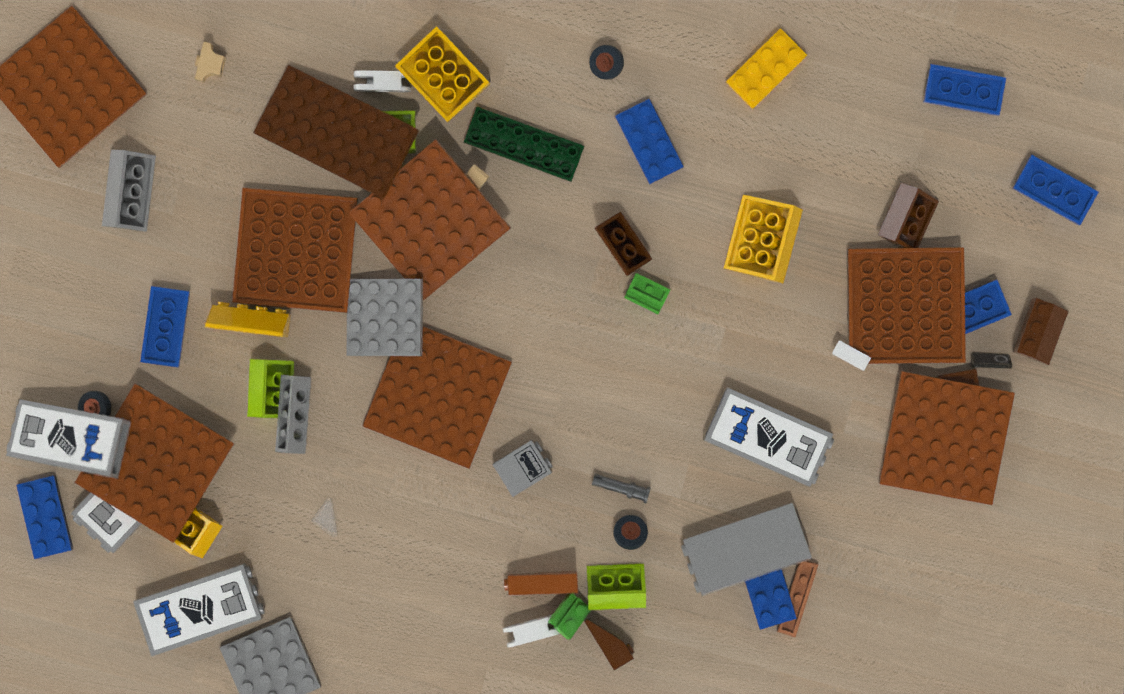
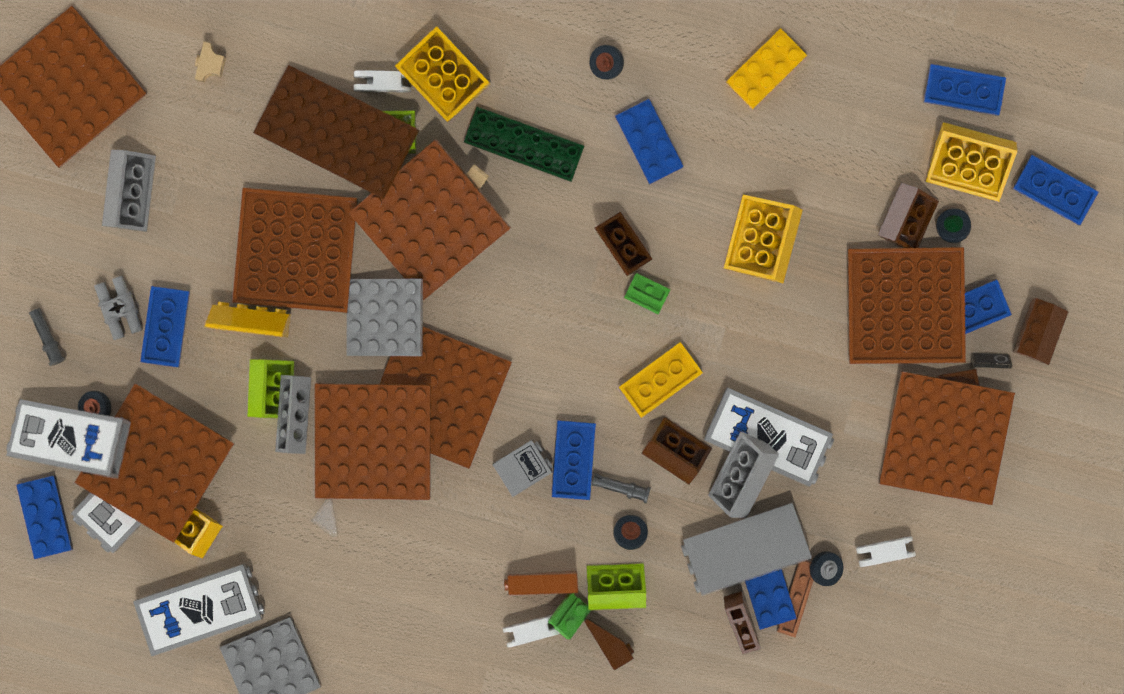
(49, 345): none -> dark grey pin
(108, 304): none -> light grey pin
(373, 441): none -> dark orange plate
(573, 460): none -> blue plate
(660, 380): none -> yellow plate
(676, 451): none -> reddish brown slope
(741, 622): none -> reddish brown slope
(743, 475): none -> light grey slope
(826, 568): none -> black wheel
(851, 355): white sticker -> none
(885, 551): none -> white piece
(953, 225): none -> black wheel
(971, 161): none -> yellow slope

